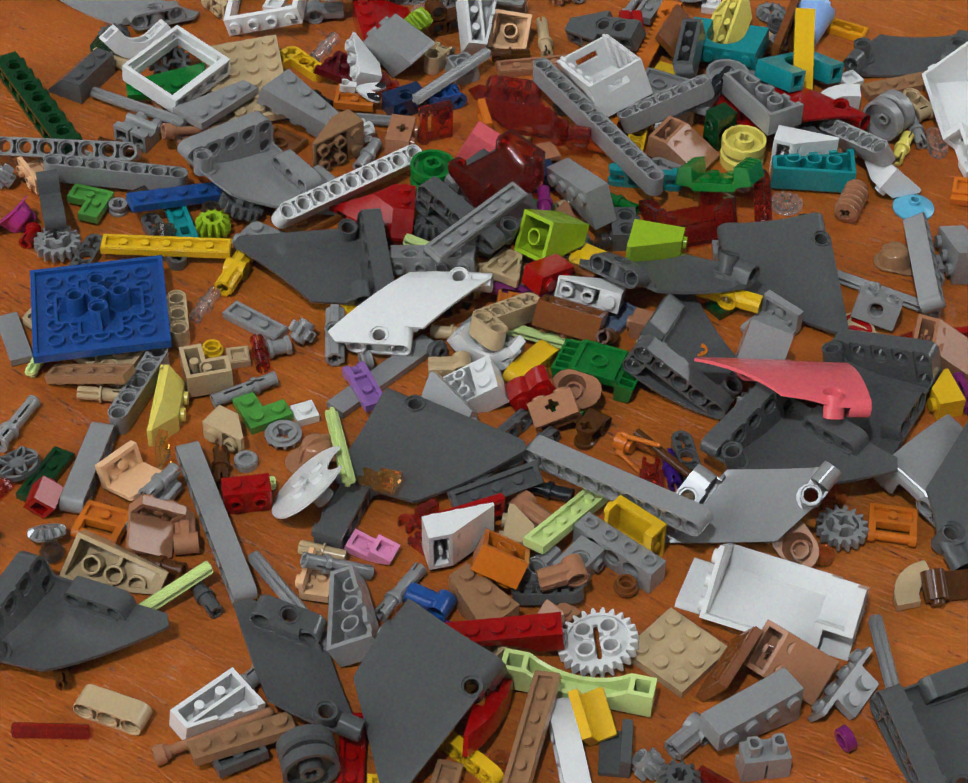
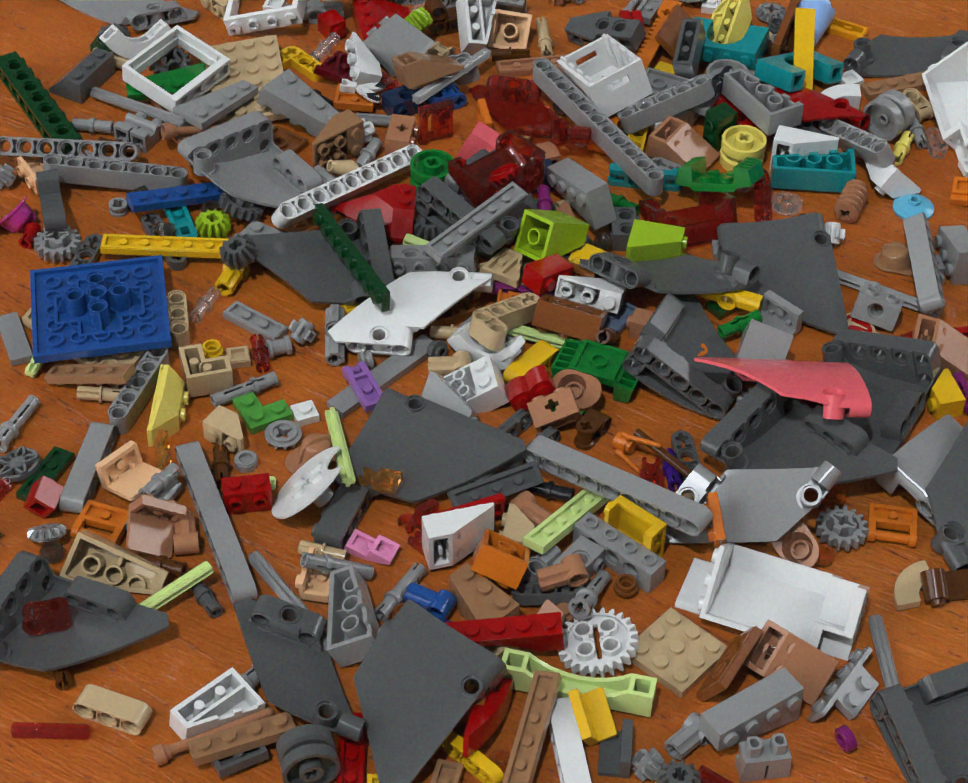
(48, 614): none -> clear red piece
(93, 125): none -> light grey pin
(93, 201): bright green plate -> none
(238, 252): none -> dark grey gear
(331, 22): none -> red brick
(341, 167): none -> tan cone
(352, 257): none -> dark green plate
(419, 68): none -> medium nougat slope
(504, 173): none -> red gear
(587, 597): none -> light grey pin
(716, 531): none -> orange plate
(738, 324): none -> green pin
(835, 232): none -> white gear

